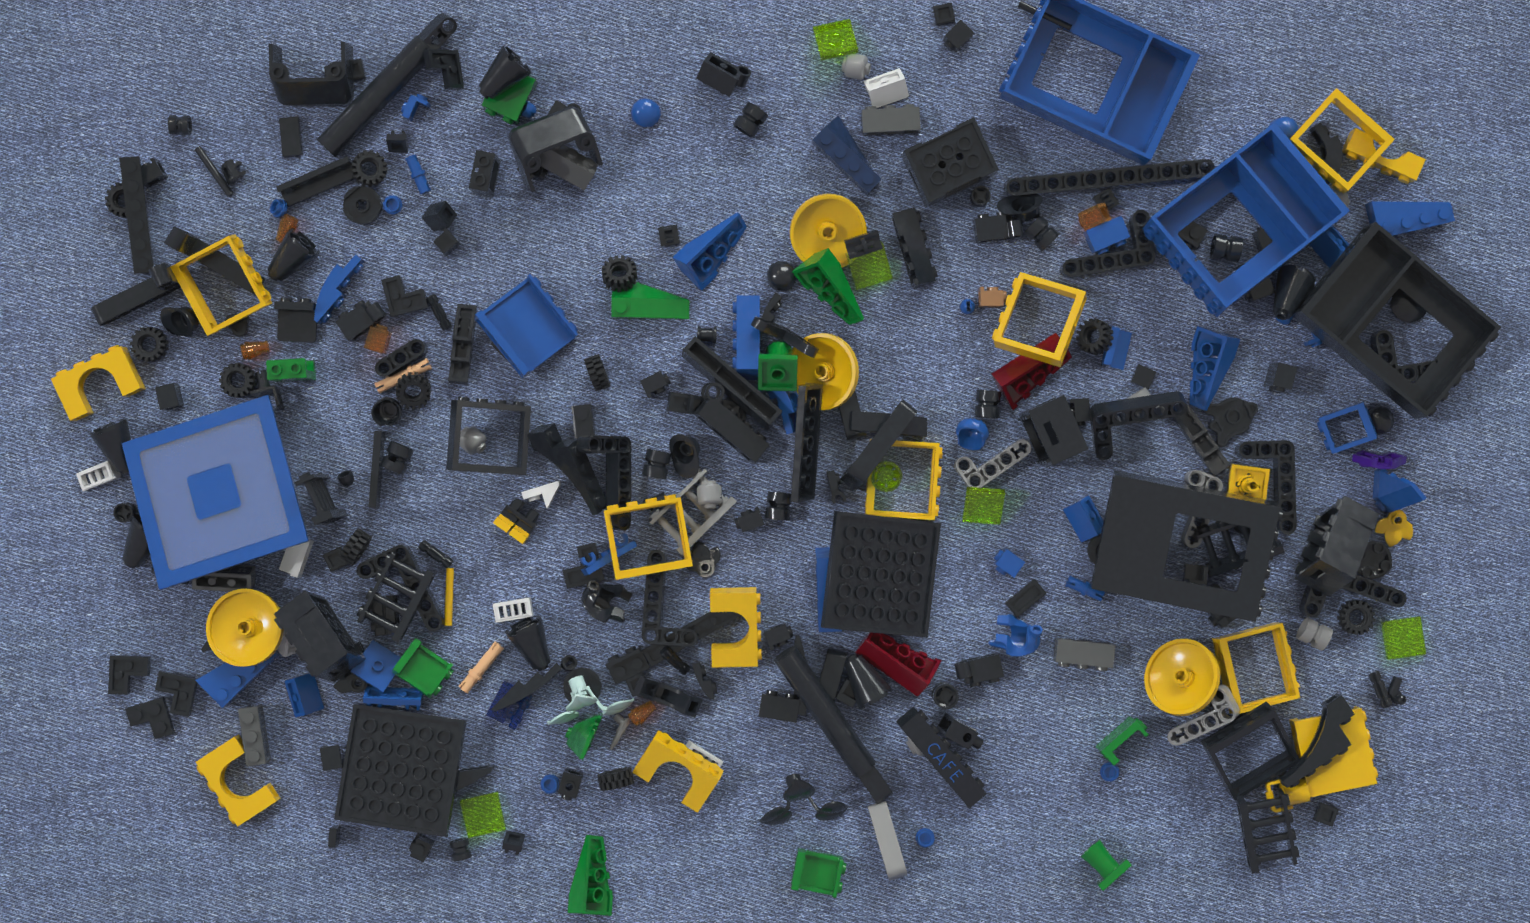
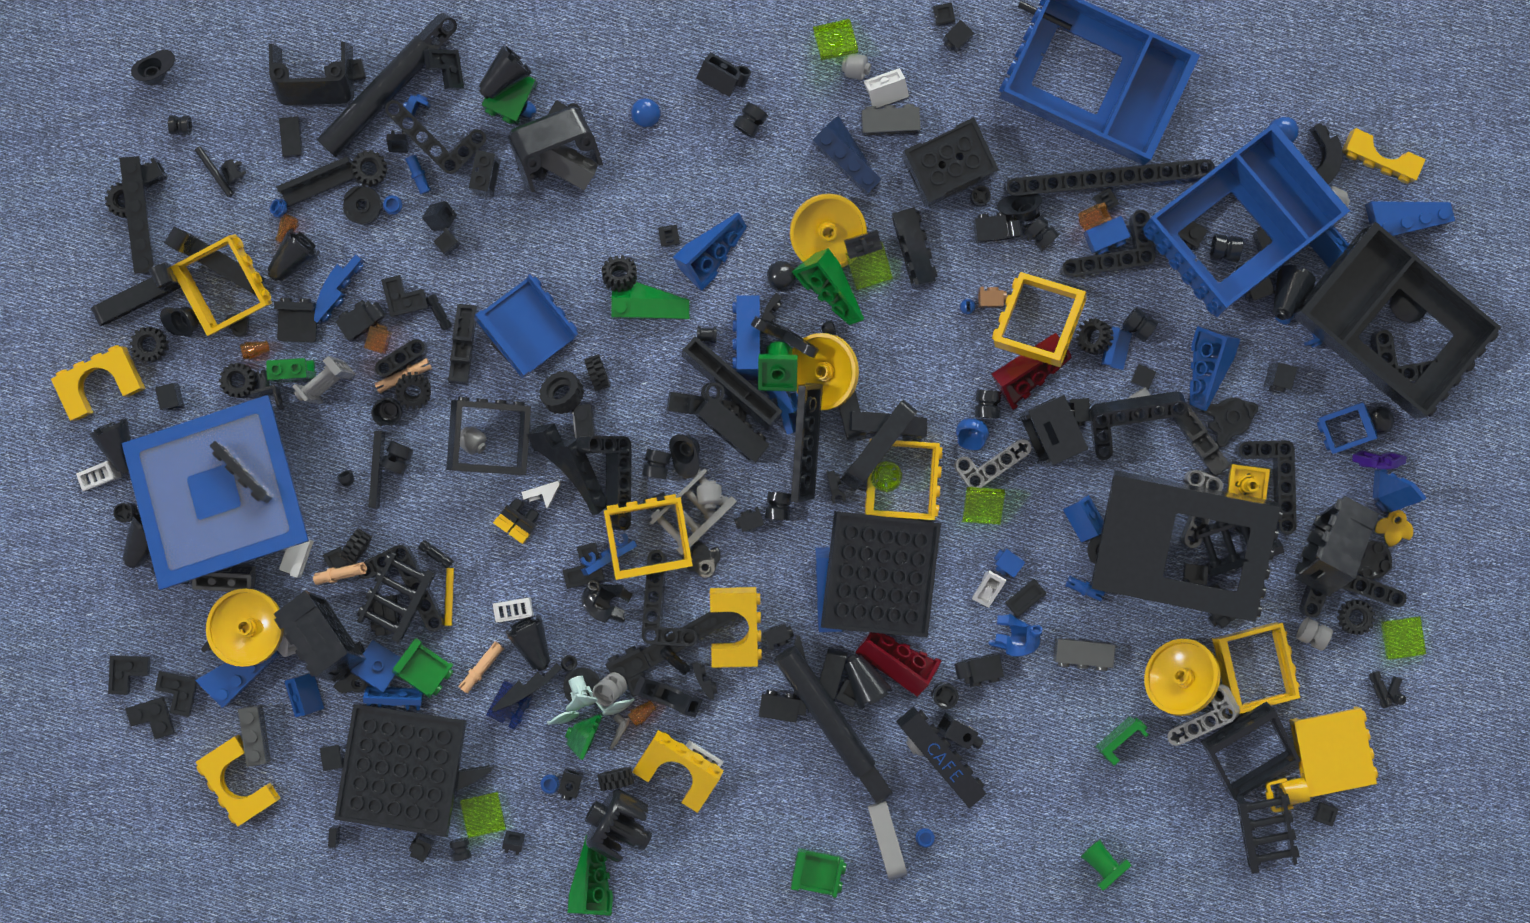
(153, 68): none -> black piece
(235, 467): none -> black plate
(320, 496): black fence -> none
(334, 371): none -> light grey fence
(334, 574): none -> light nougat pin
(432, 141): none -> black beam
(570, 400): none -> black tyre
(609, 689): none -> light grey wheel
(615, 822): none -> black piece
(655, 383): black brick -> none
(800, 790): black plant -> none
(828, 327): none -> black hinge
(988, 588): none -> white slope
(1109, 772): blue plate -> none
(1139, 324): none -> black wheel
(1327, 741): black arch -> none
(1358, 117): yellow window -> none

